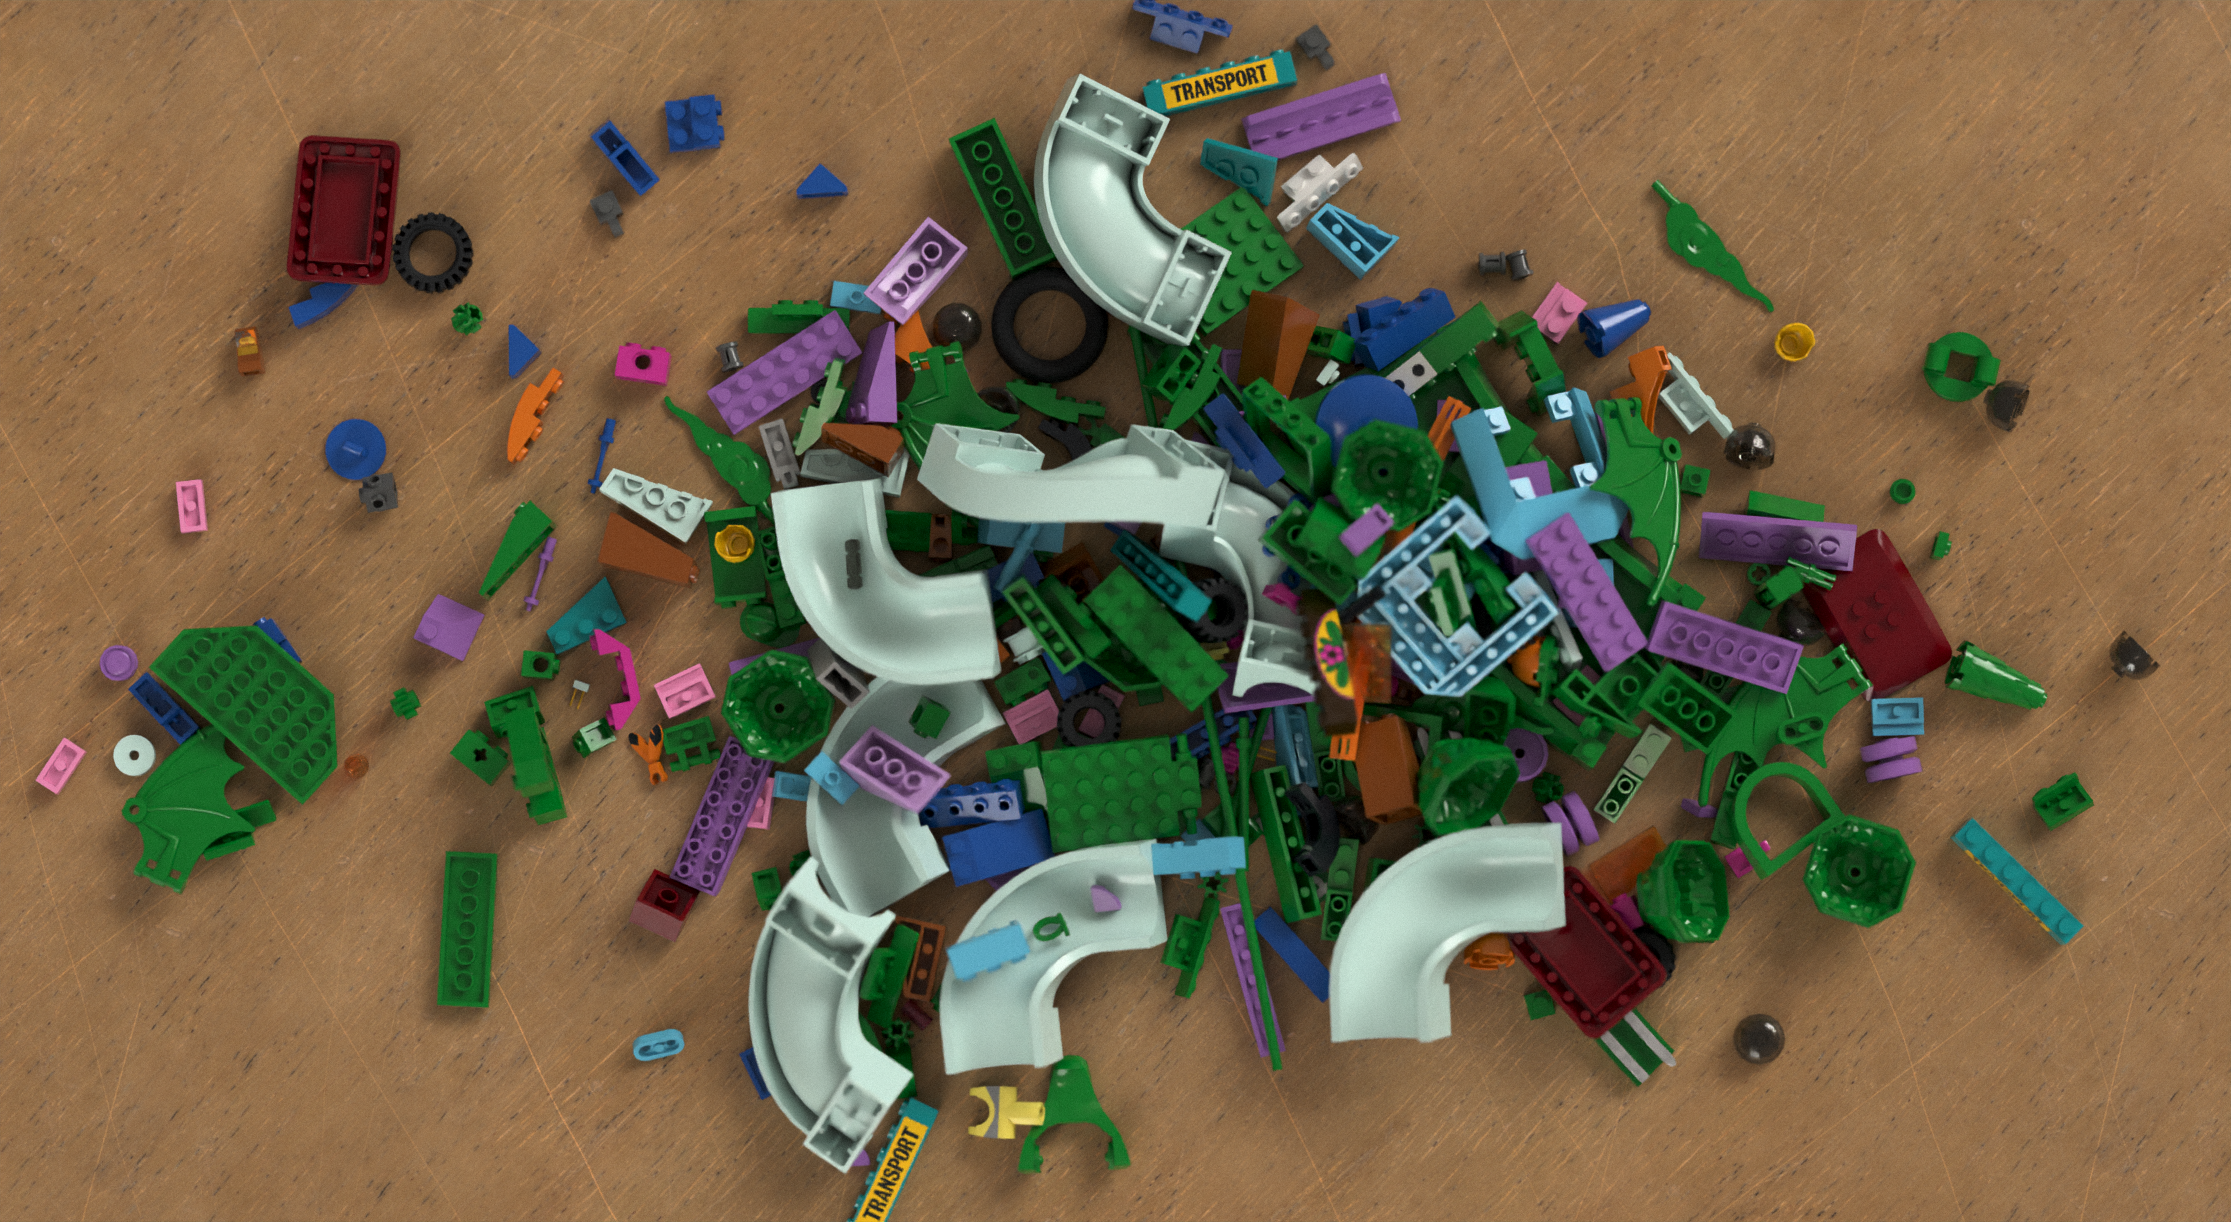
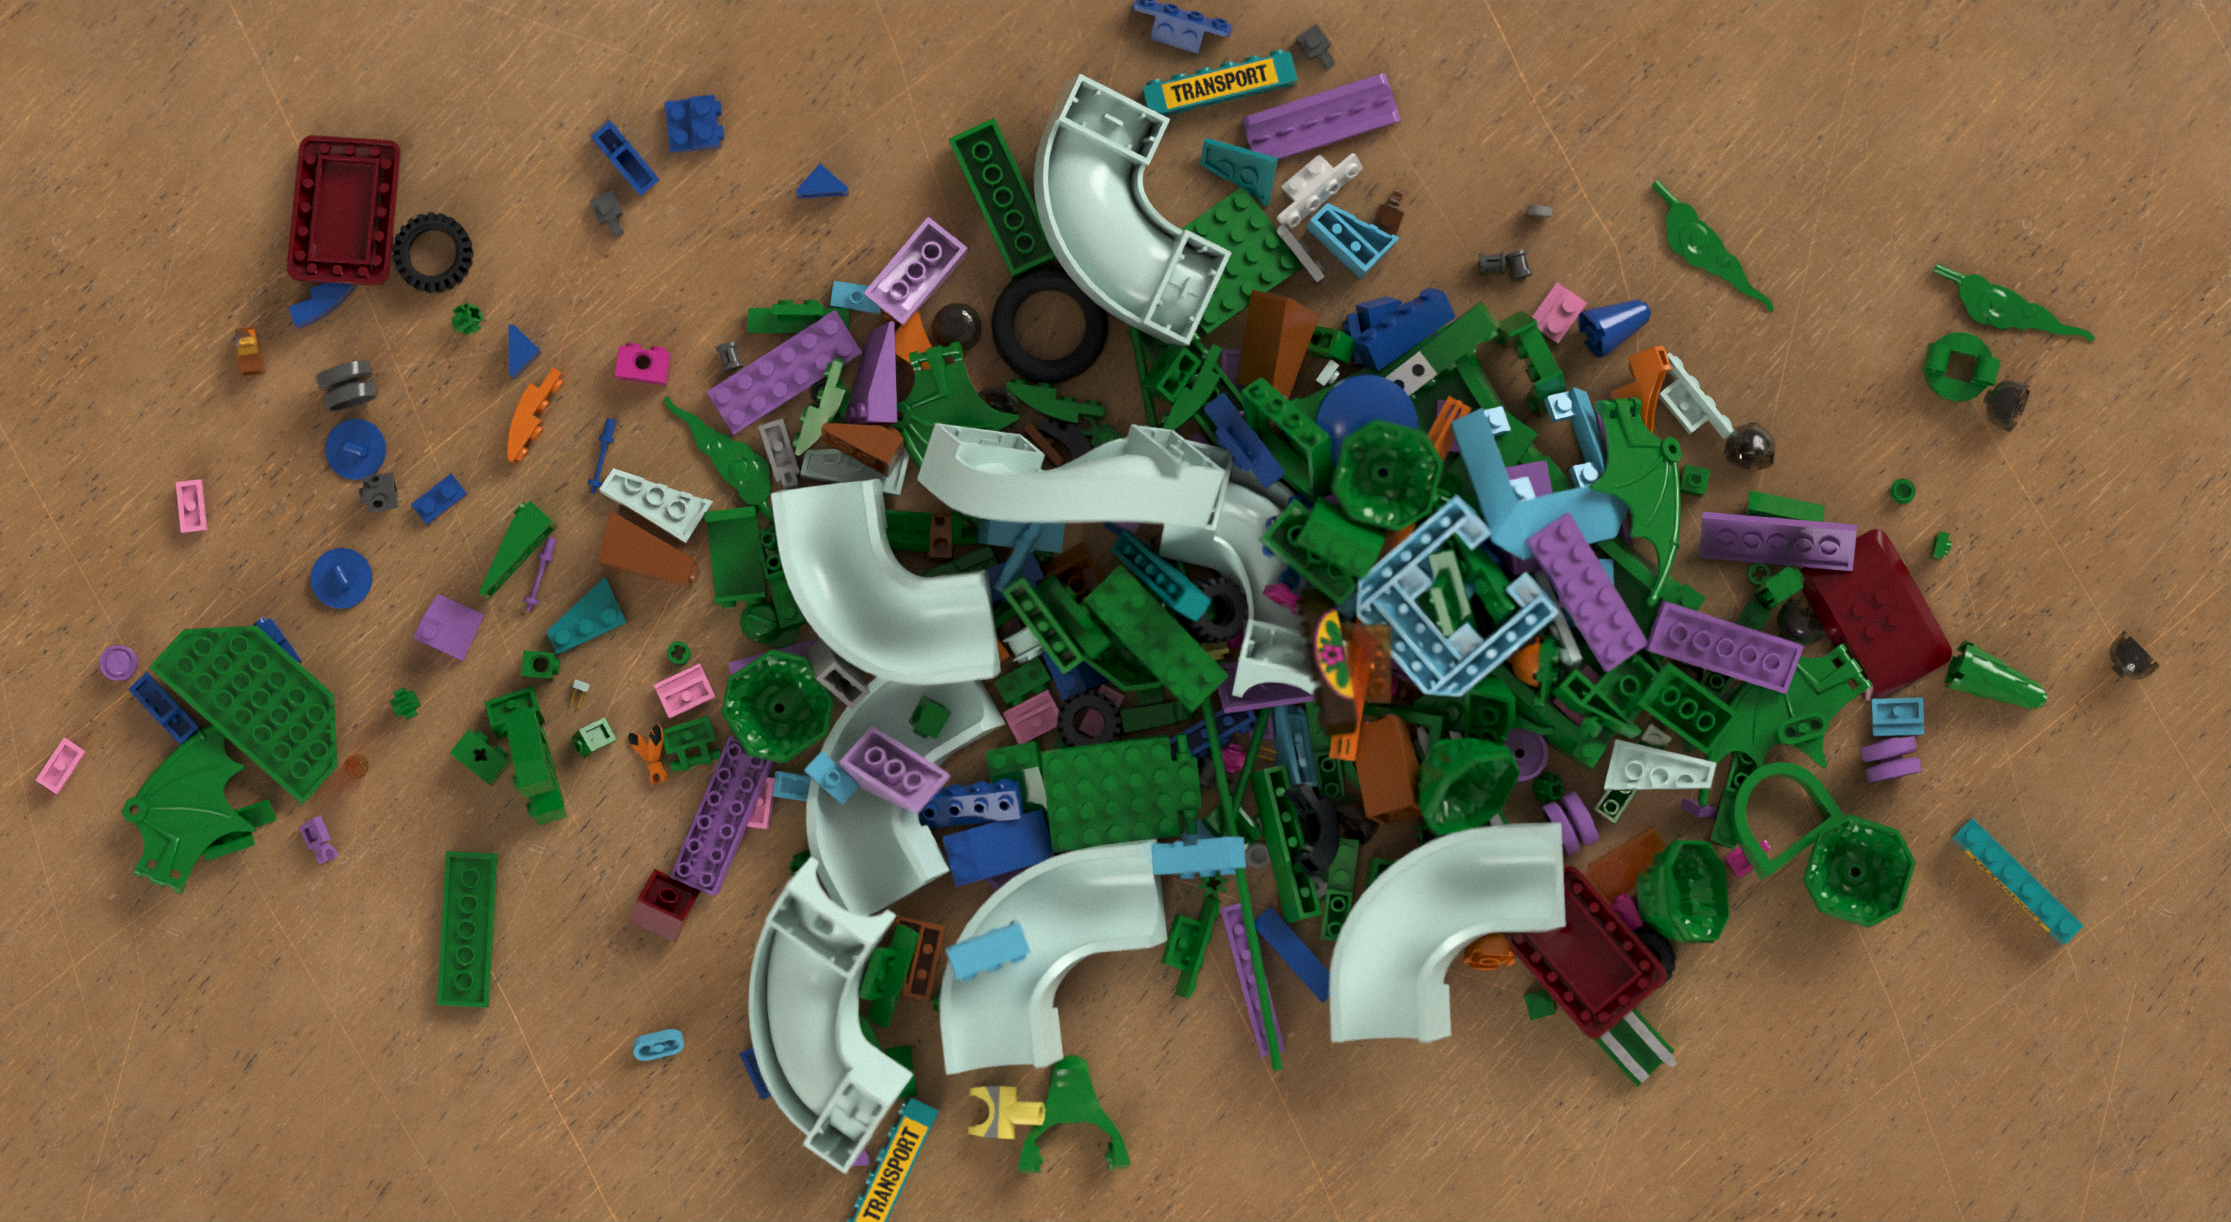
(123, 752): light aqua piece -> none
(316, 837): none -> medium lavender plate
(341, 578): none -> blue shield
(347, 385): none -> dark grey wheel
(439, 499): none -> blue plate
(619, 711): dark pink slope -> none
(671, 650): none -> green bush
(734, 543): yellow hair -> none
(767, 887): green bracket -> none
(853, 564): clear smoke axle -> none
(896, 1040): green gear -> none
(916, 1014): clear pink pin -> none
(1044, 444): none -> reddish brown plate
(1058, 919): green piece -> none
(1104, 900): medium lavender tile -> none
(1154, 716): none -> green leg
(1244, 743): green bar -> none
(1257, 856): none -> light grey tile
(1299, 248): none -> light grey hinge
(1362, 604): black axle -> none
(1366, 530): medium lavender tile -> none
(1388, 217): none -> reddish brown plate
(1539, 211): none -> light grey tile
(1650, 768): none -> light aqua wing
(1759, 1039): clear smoke cylinder -> none
(1794, 341): yellow hair -> none
(1811, 573): green pin -> none
(2003, 307): none -> green piece
(2061, 801): green bracket -> none

